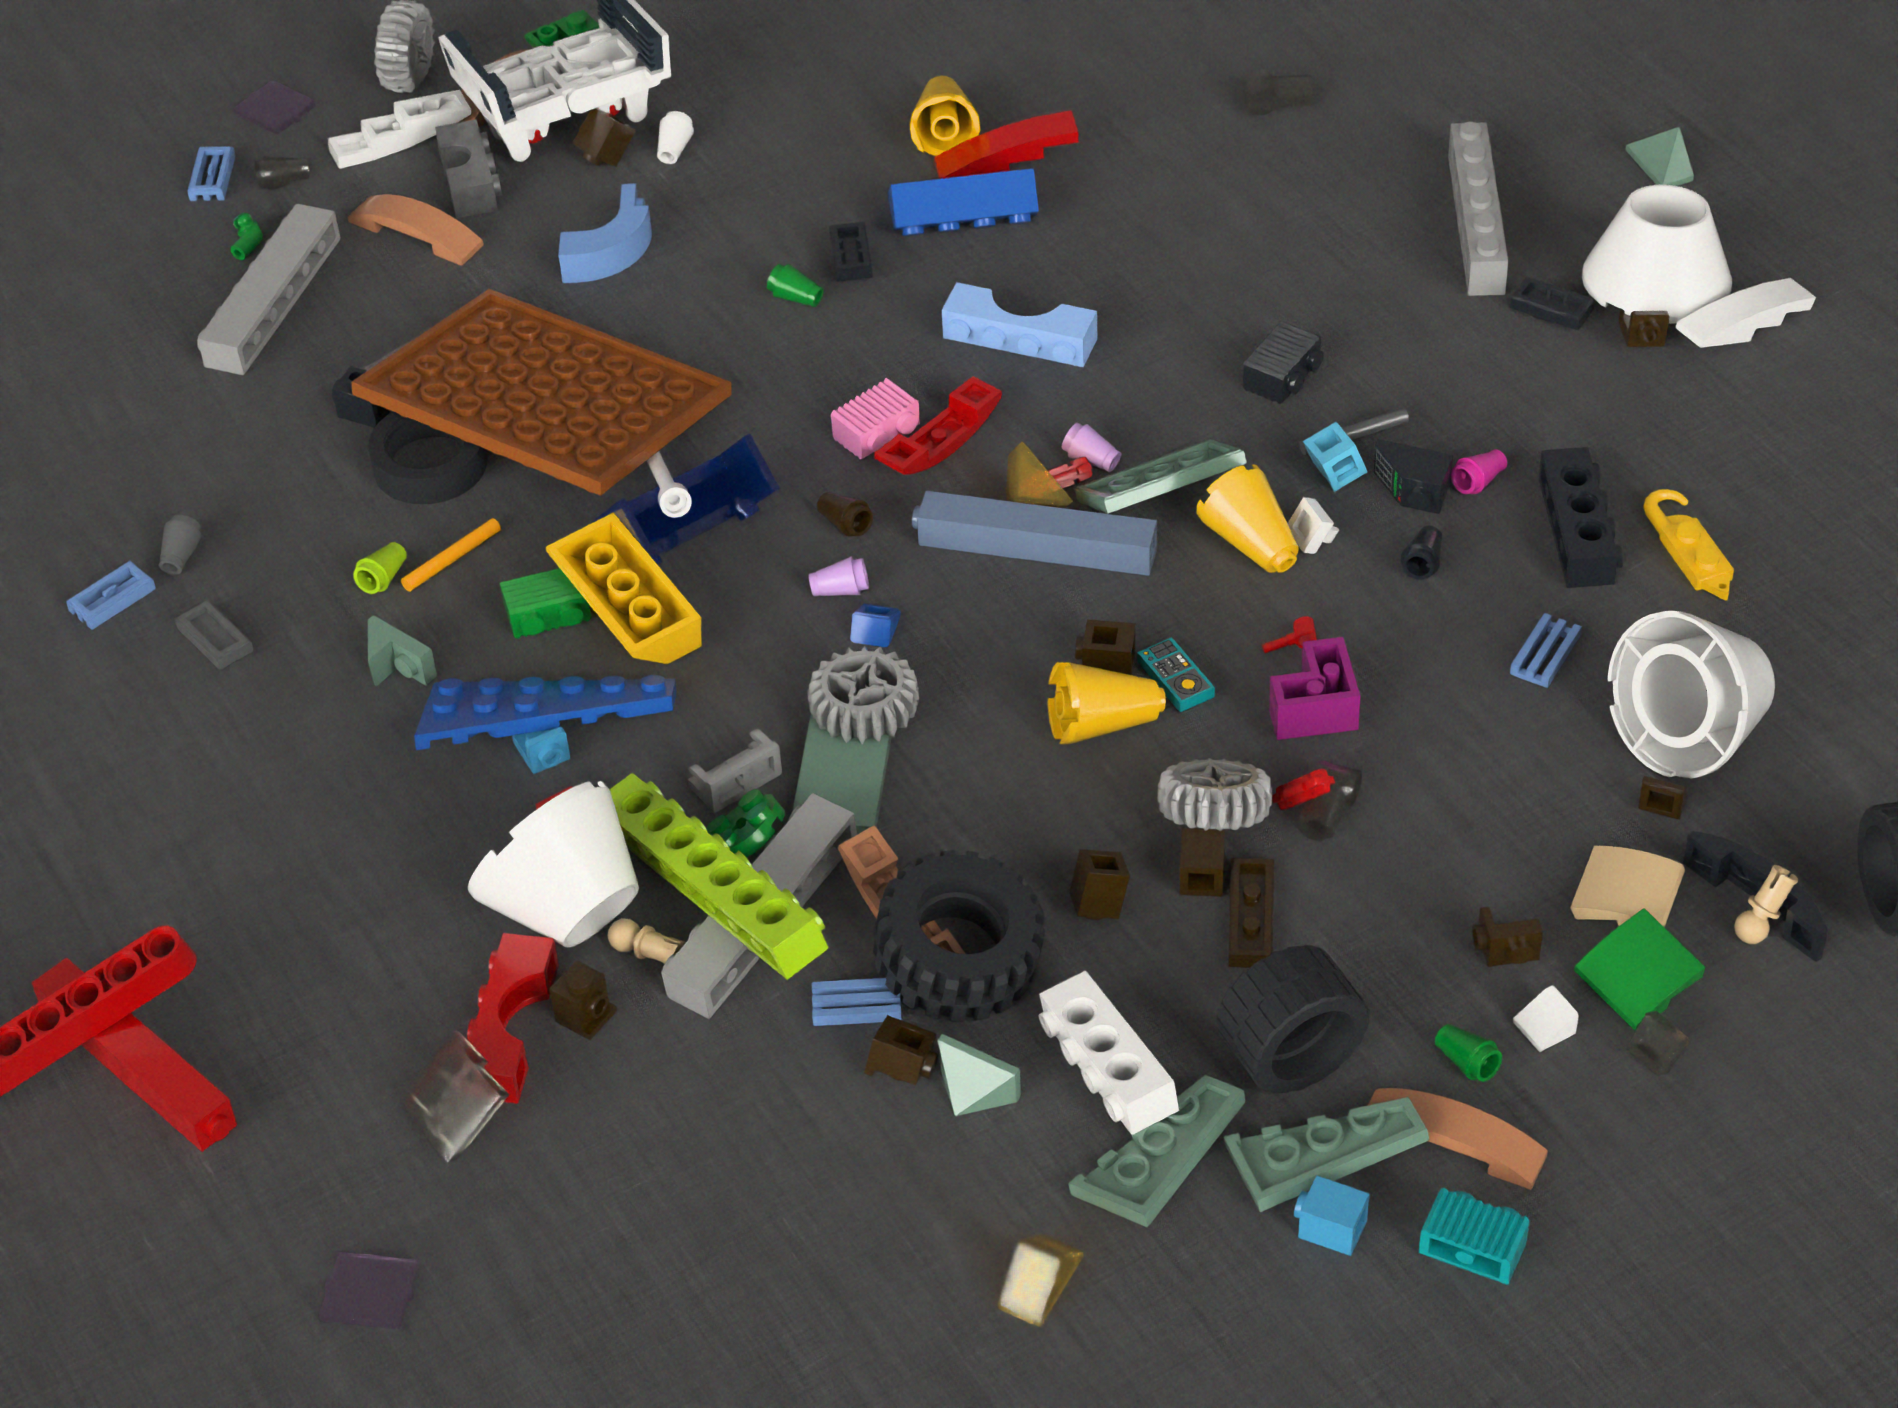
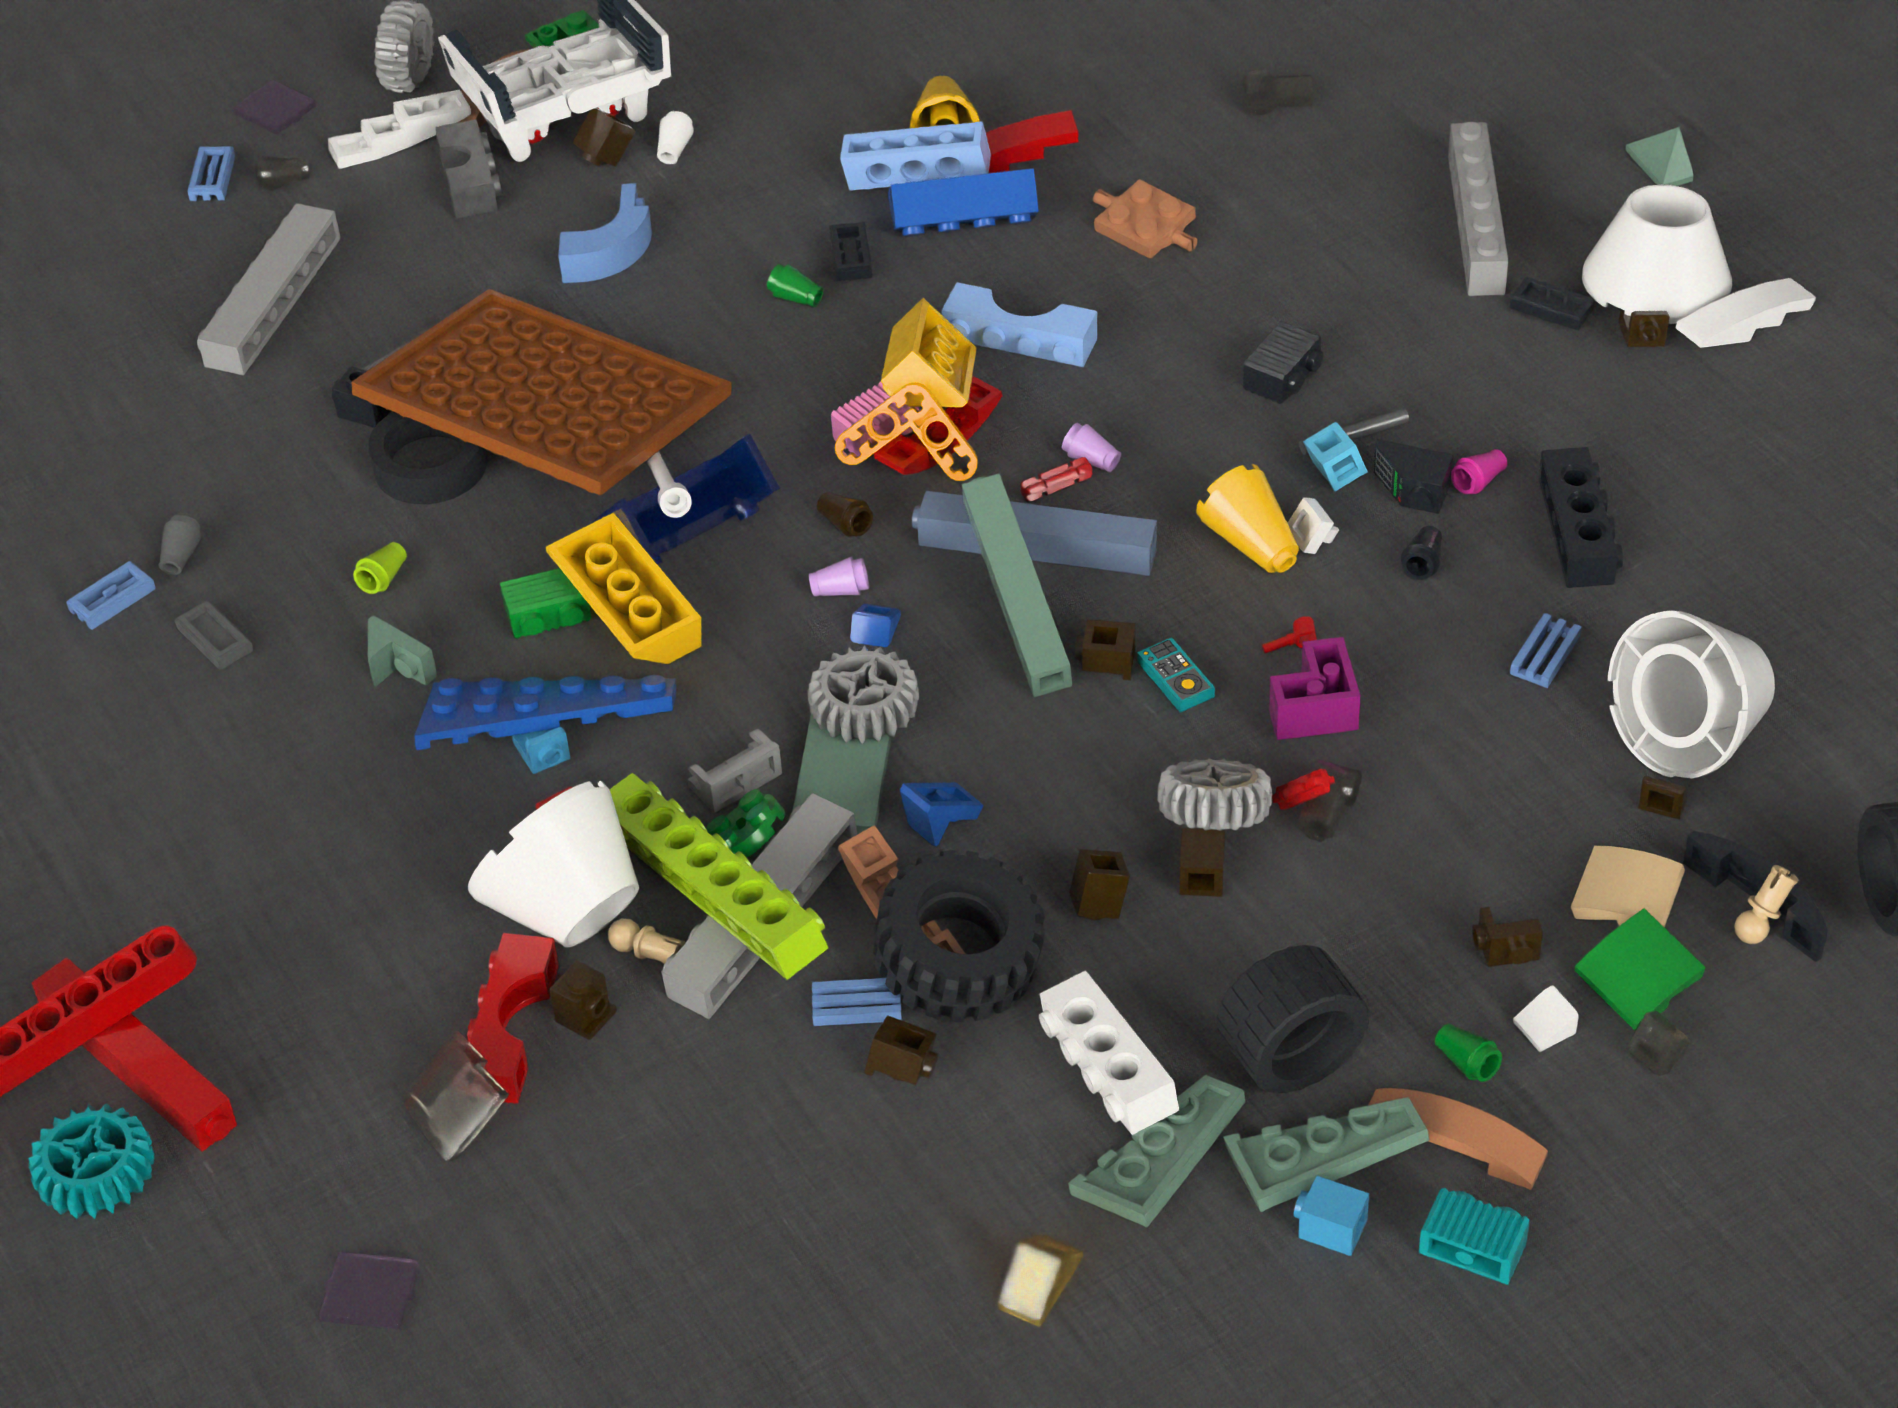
(86, 1151): none -> teal gear
(249, 236): green arm -> none
(420, 220): nougat slope -> none
(450, 554): light orange bar -> none
(914, 155): none -> light blue brick
(918, 422): none -> light orange beam
(932, 353): none -> yellow slope
(933, 805): none -> blue slope
(975, 1078): slope -> none
(1017, 585): none -> sand green brick
(1031, 482): clear yellow slope -> none
(1099, 702): yellow cone -> none
(1145, 219): none -> nougat plate
(1159, 476): sand green tile -> none
(1251, 911): dark brown tile -> none
(1690, 545): yellow plate -> none

